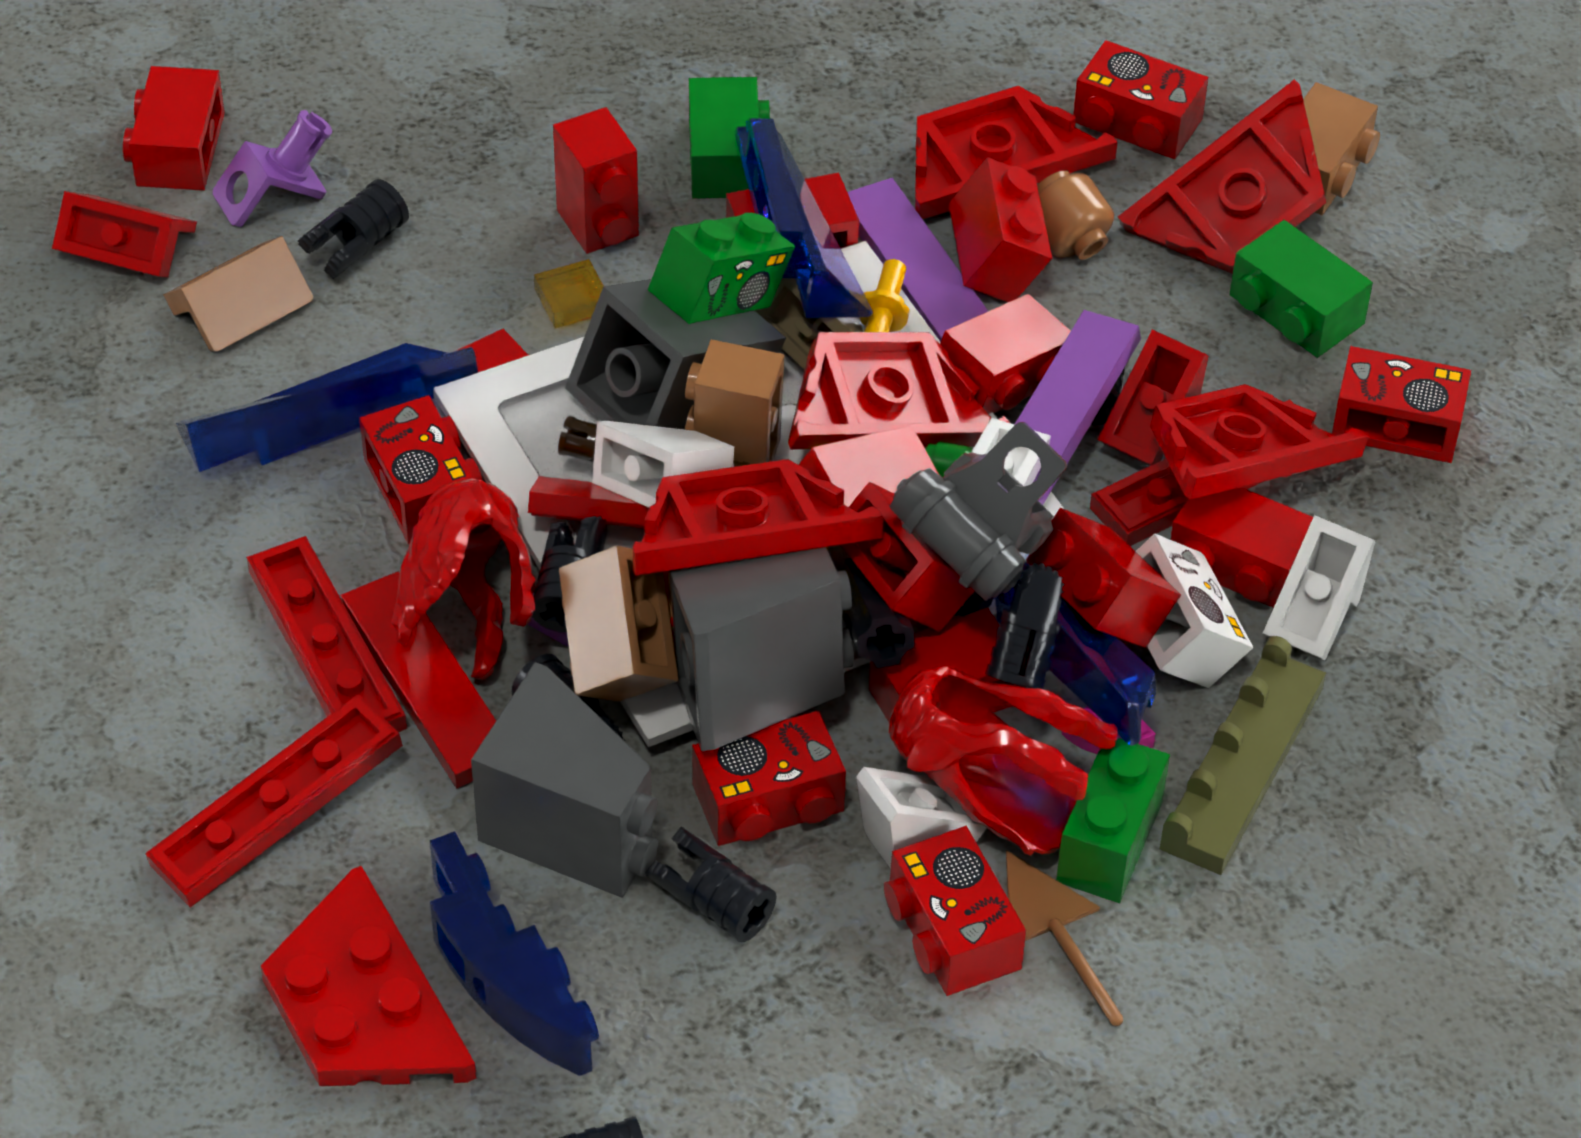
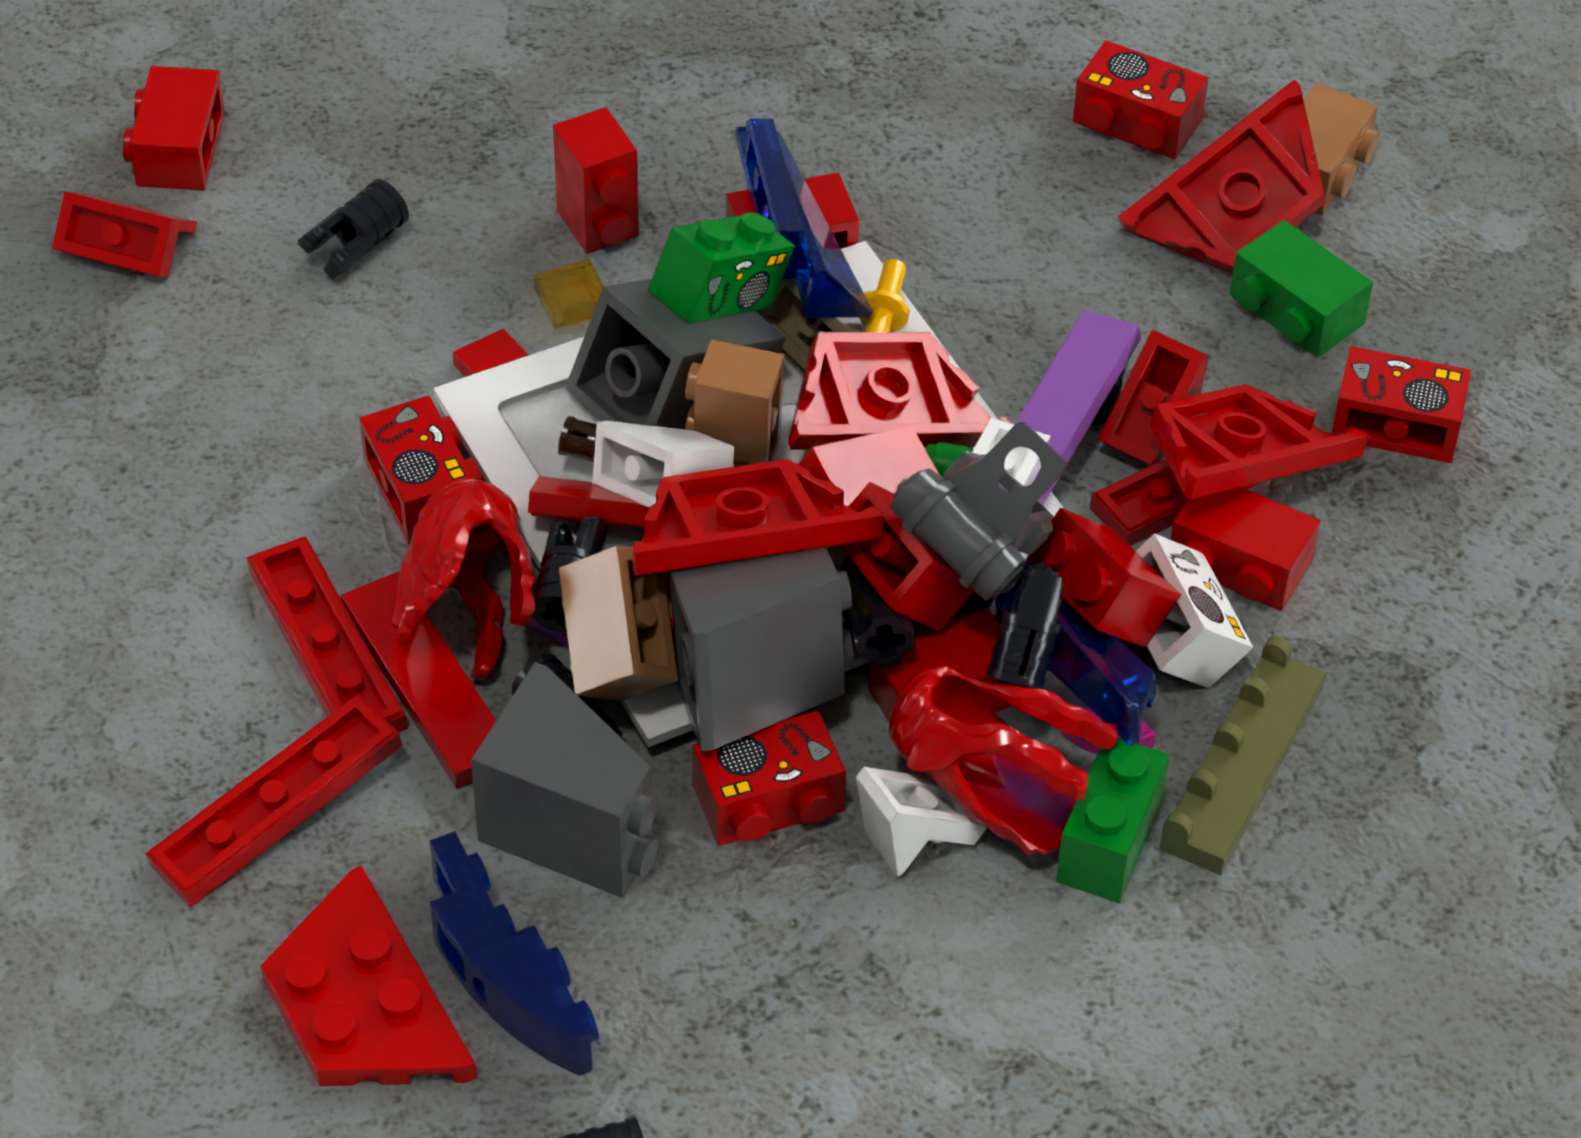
(242, 294): medium nougat panel -> none
(280, 167): medium lavender bracket -> none
(322, 405): clear blue wedge -> none
(715, 111): green brick -> none
(717, 889): black hinge -> none
(931, 277): medium lavender tile -> none
(955, 911): red brick -> none
(1000, 230): red brick -> none
(1003, 126): red wing -> none
(1006, 350): brick -> none
(1048, 906): medium nougat piece -> none
(1074, 215): medium nougat head -> none
(1321, 587): white slope -> none

